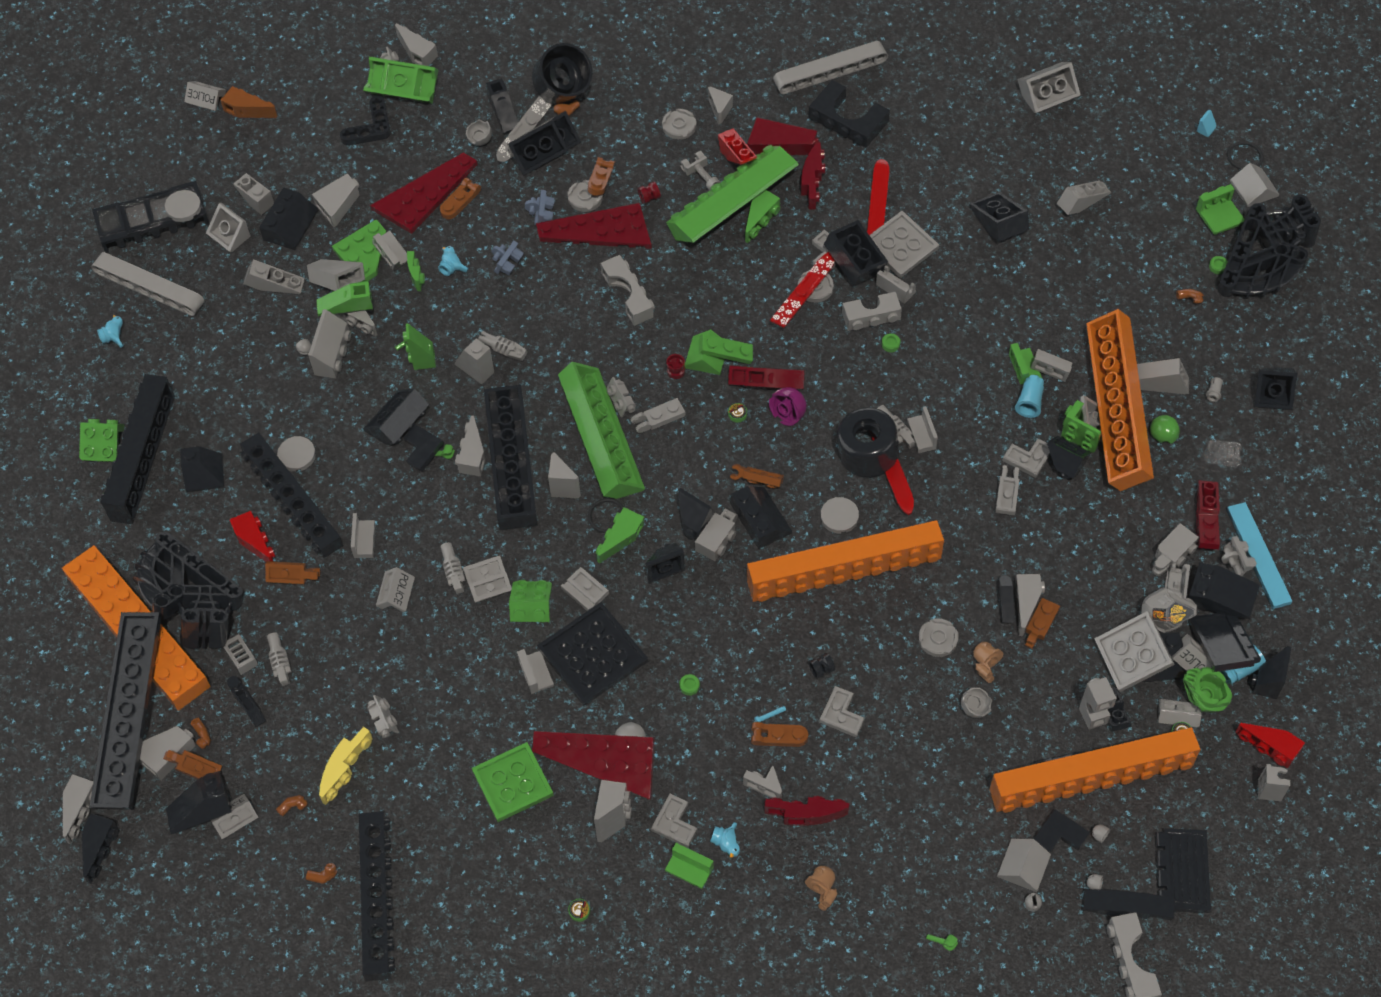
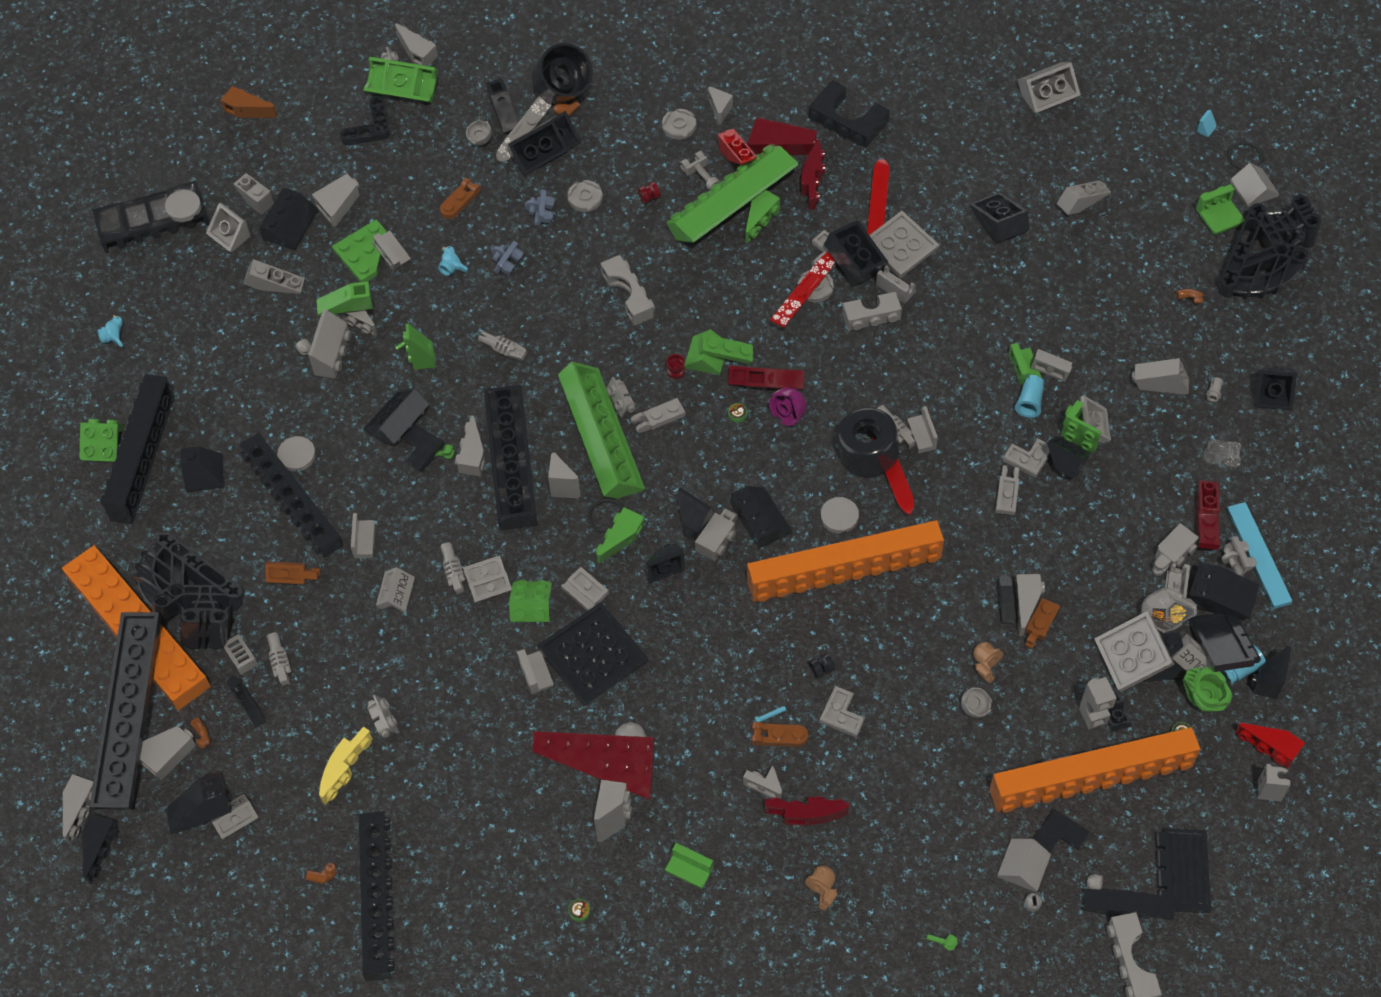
(148, 284): light grey beam -> none
(191, 763): dark orange plate -> none
(203, 95): light grey panel -> none
(248, 534): red slope -> none
(291, 802): dark orange arm -> none
(335, 273): light grey slope -> none
(415, 271): bright green slope -> none
(418, 199): dark red wing -> none
(476, 361): light grey slope -> none
(512, 782): bright green plate -> none
(600, 176): dark orange plate -> none
(605, 228): dark red wing -> none
(669, 823): light grey tile -> none
(689, 684): bright green tile -> none
(726, 840): medium azure animal -> none
(755, 475): dark orange plate -> none
(830, 67): light grey beam -> none
(890, 342): bright green tile -> none
(938, 637): light grey tile -> none
(1100, 832): light grey hinge -> none
(1119, 400): orange brick -> none
(1165, 429): bright green hair -> none
(1177, 711): light grey slope -> none
(1217, 264): bright green tile -> none

